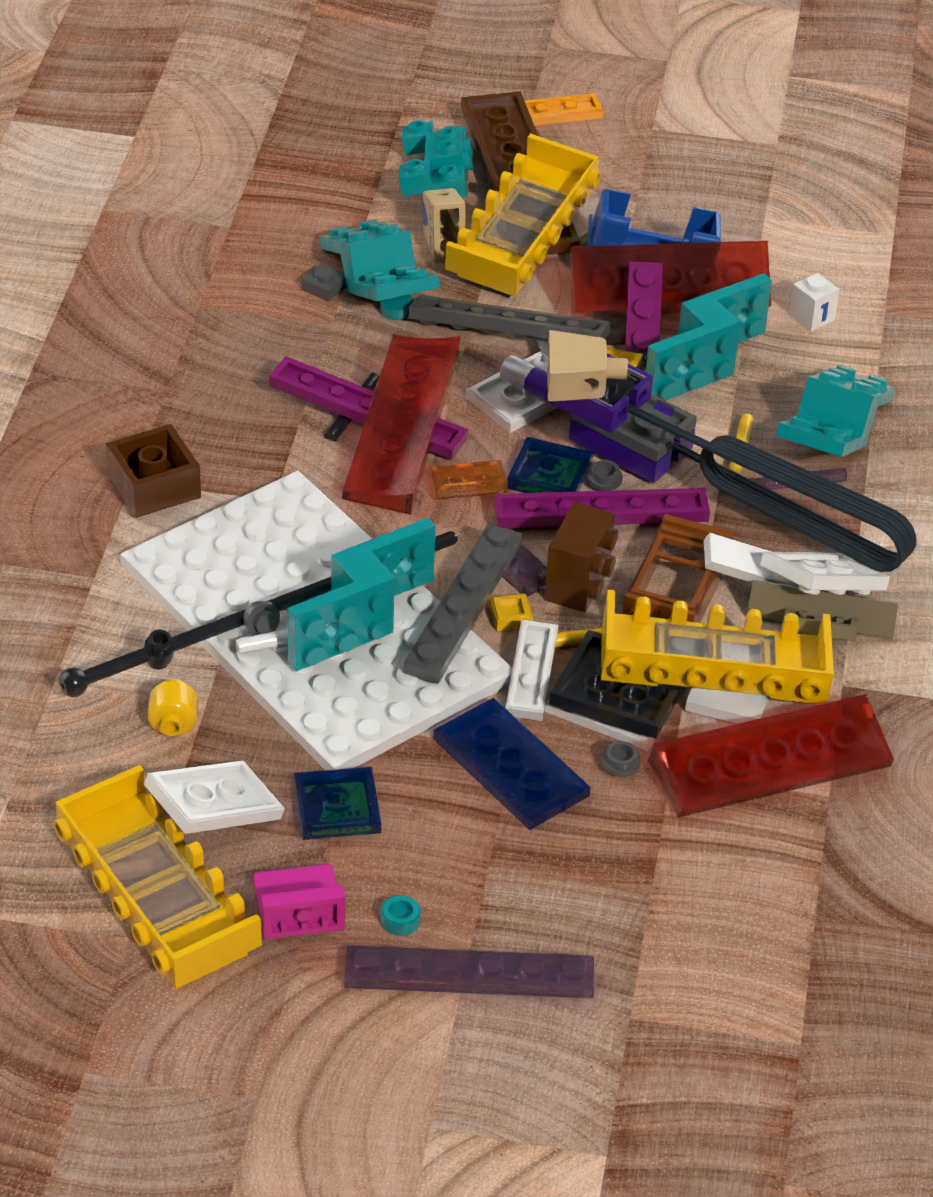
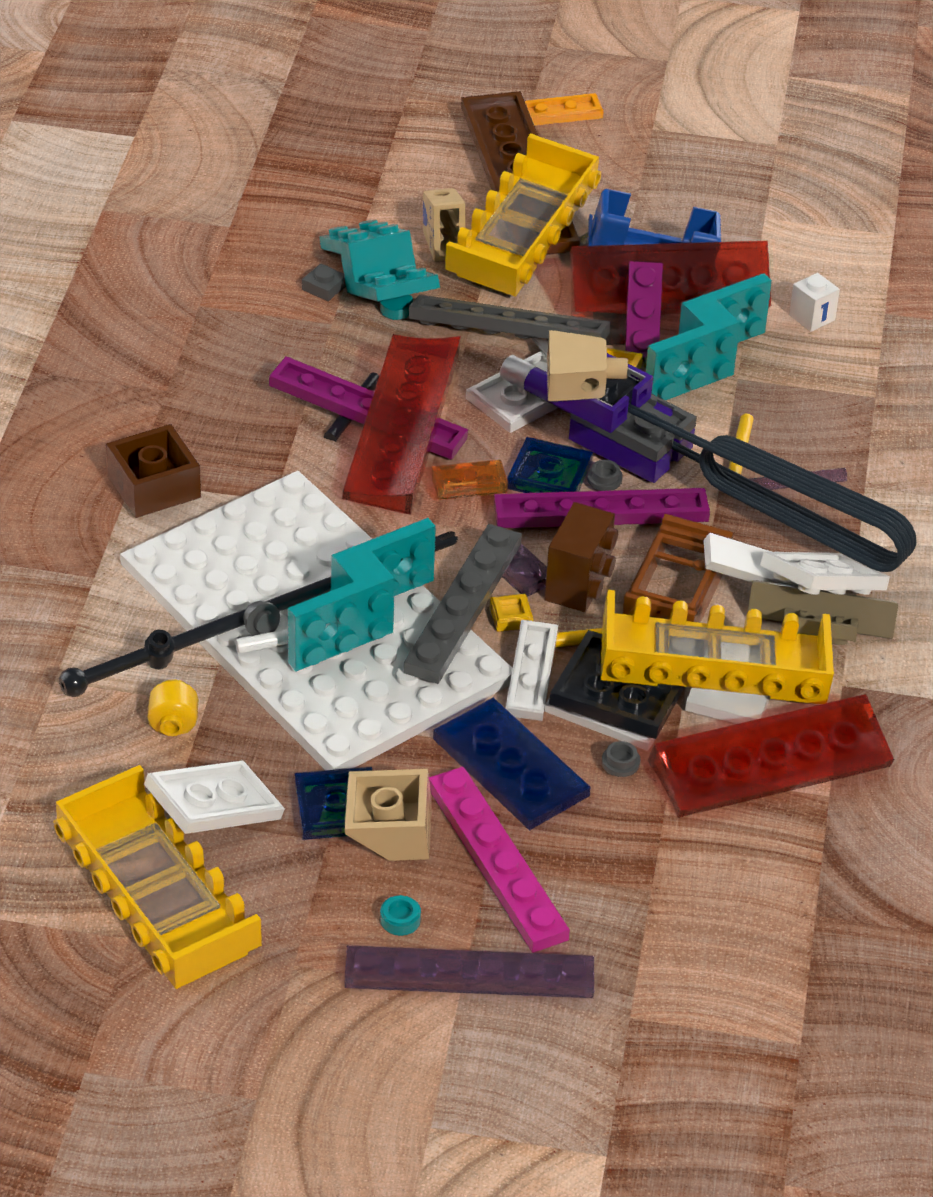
(299, 901): dark pink bracket -> none
(390, 812): none -> tan slope
(445, 161): teal bracket -> none
(499, 860): none -> dark pink plate
(837, 411): teal bracket -> none

